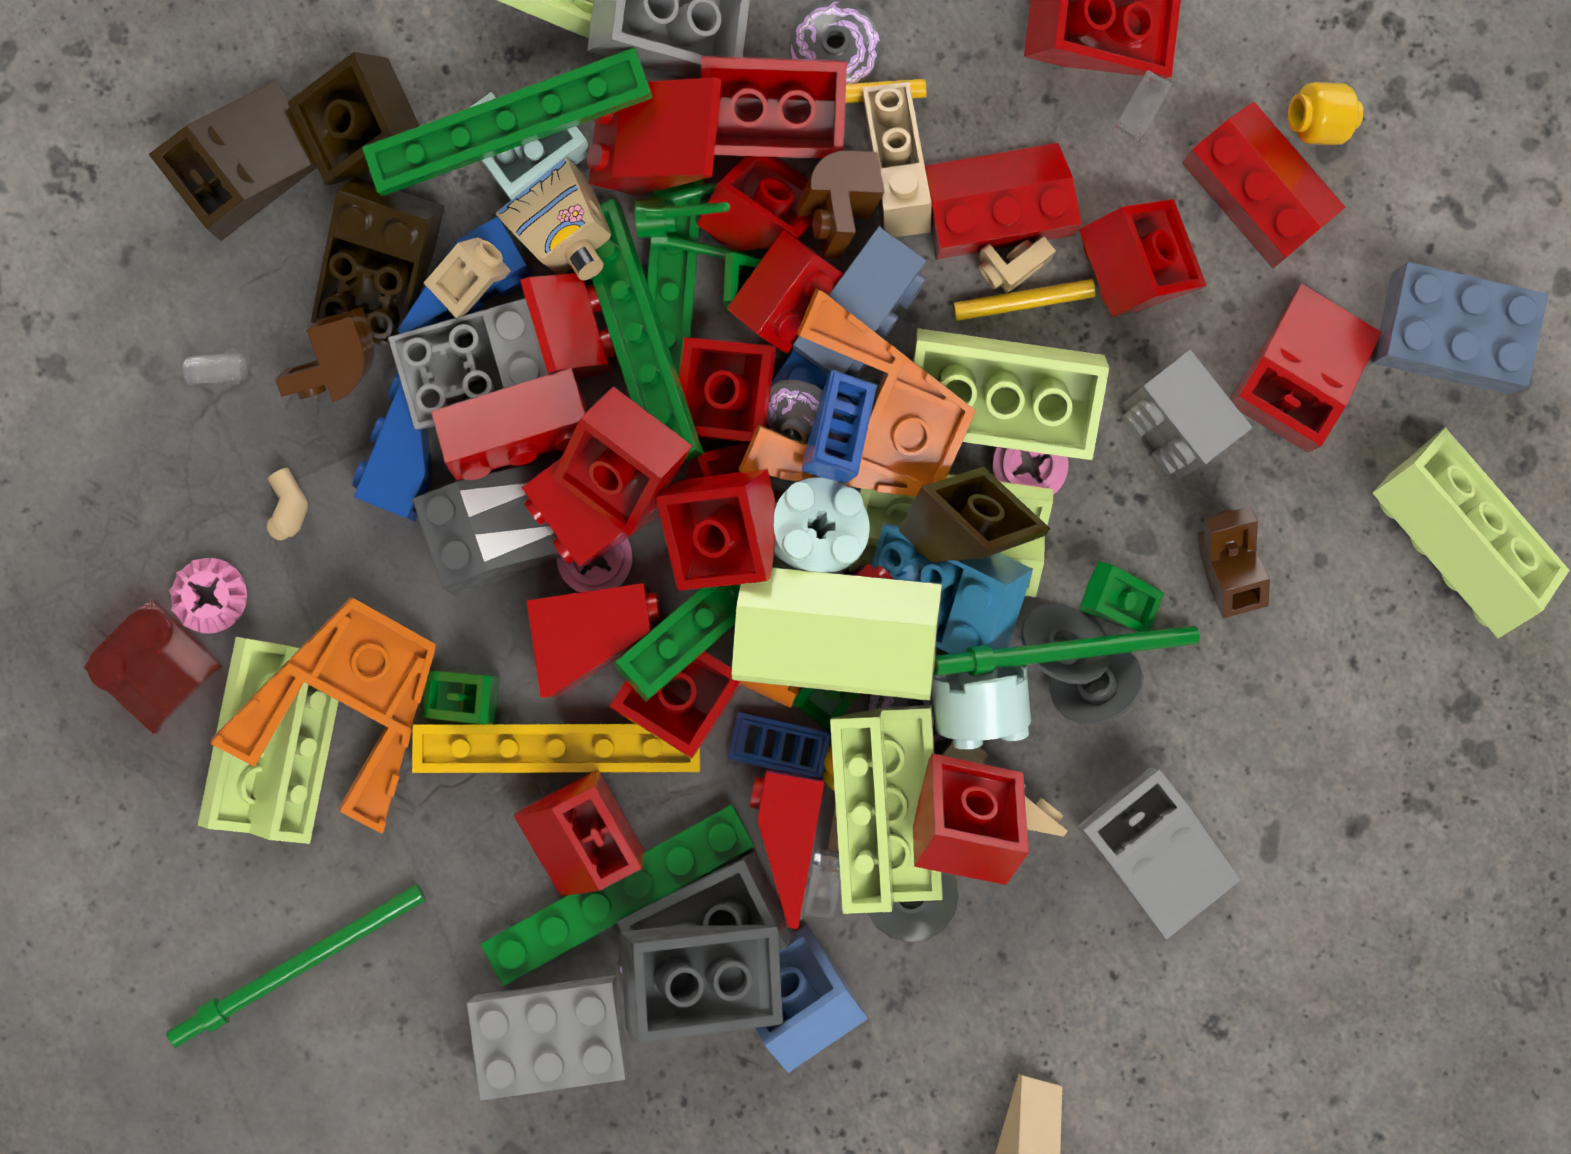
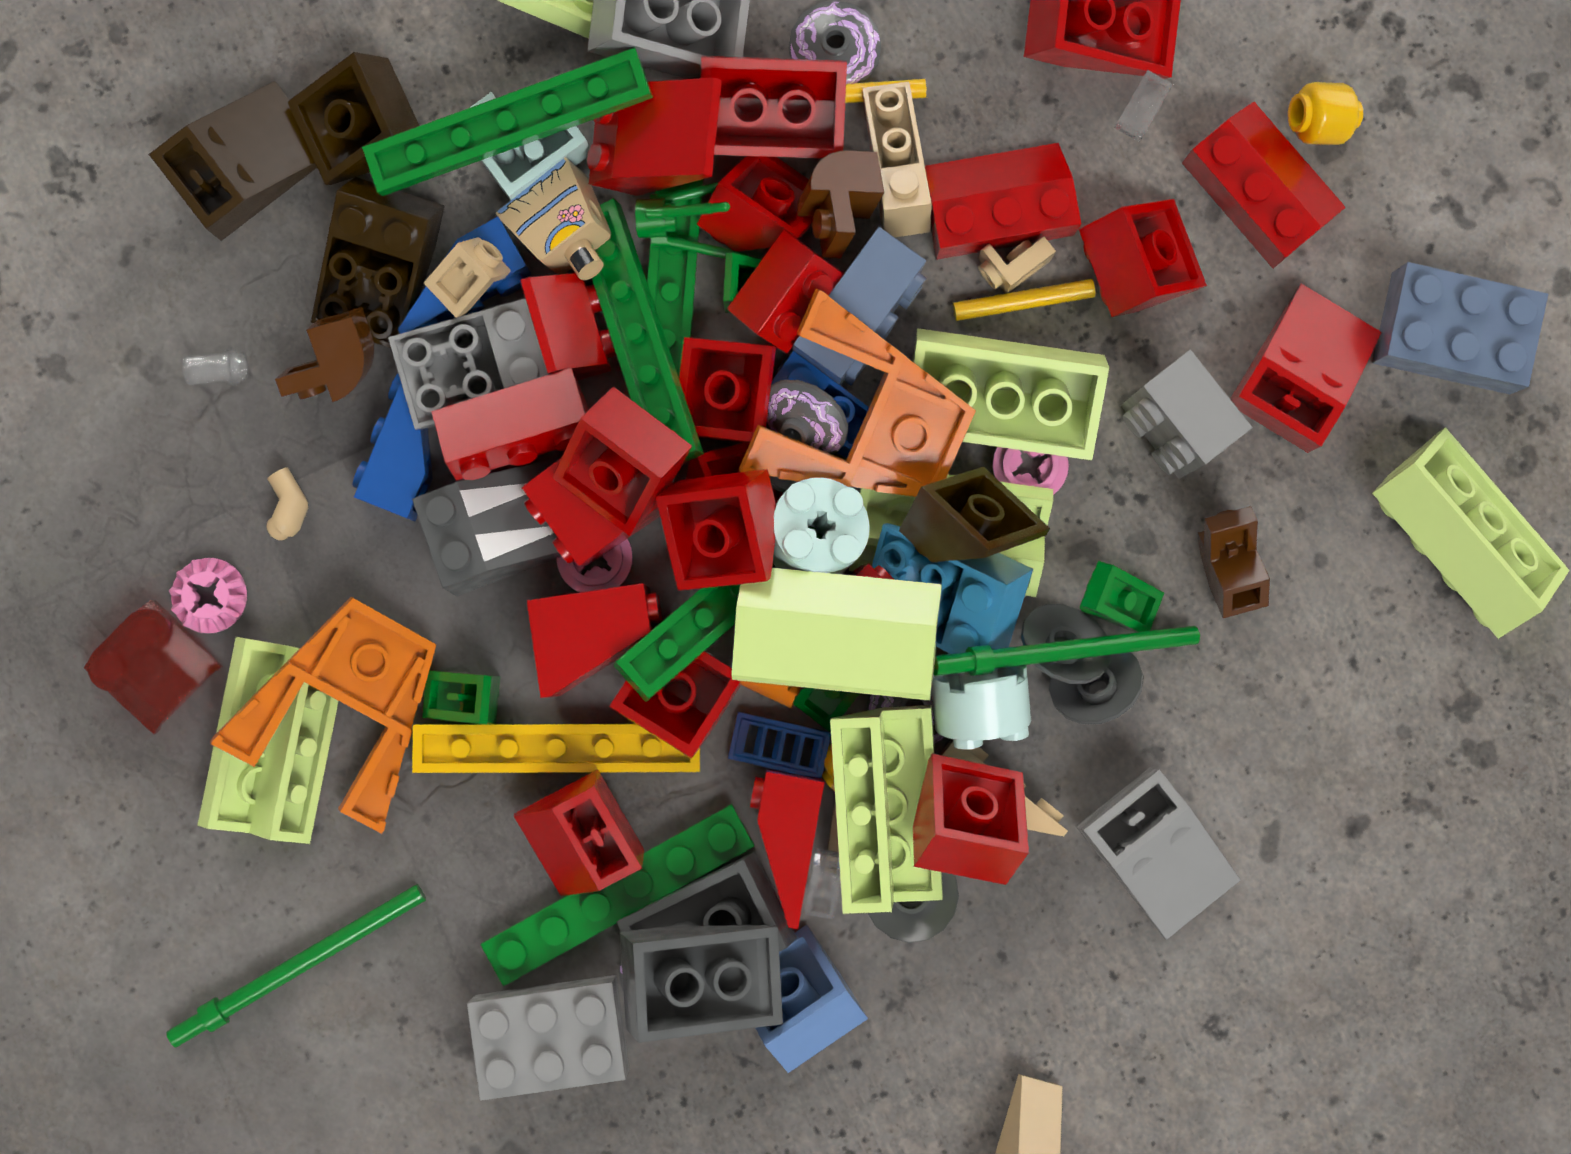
(828, 466): blue slope -> none

